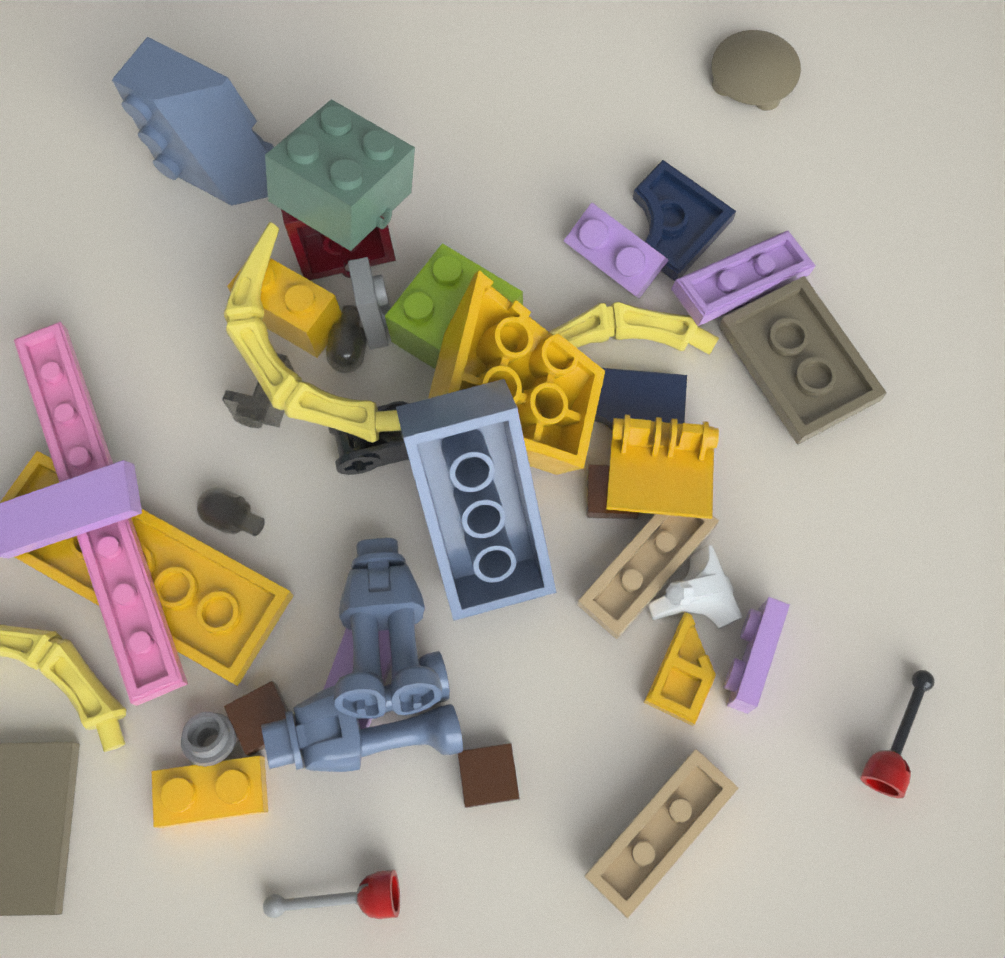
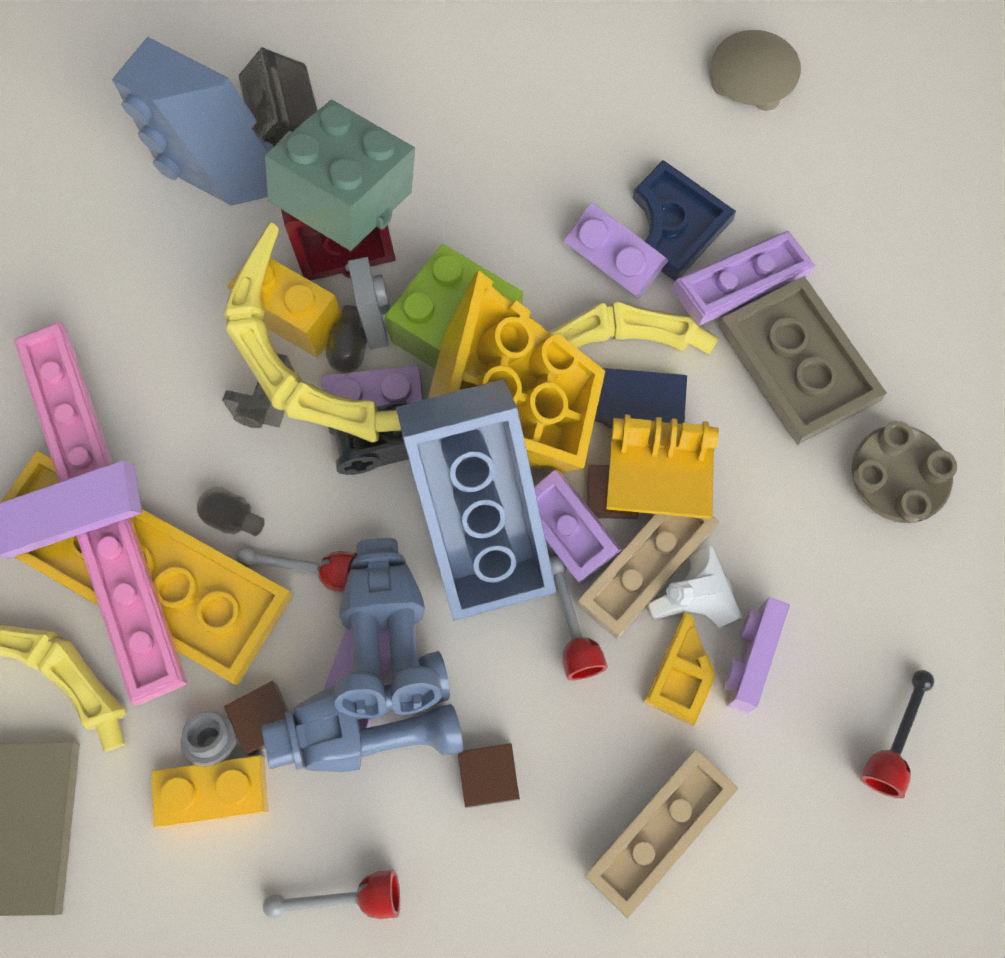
(277, 94): none -> clear smoke panel
(331, 570): none -> hinge
(377, 385): none -> lavender plate
(573, 528): none -> lavender plate
(582, 655): none -> red hinge
(902, 473): none -> dark tan dish

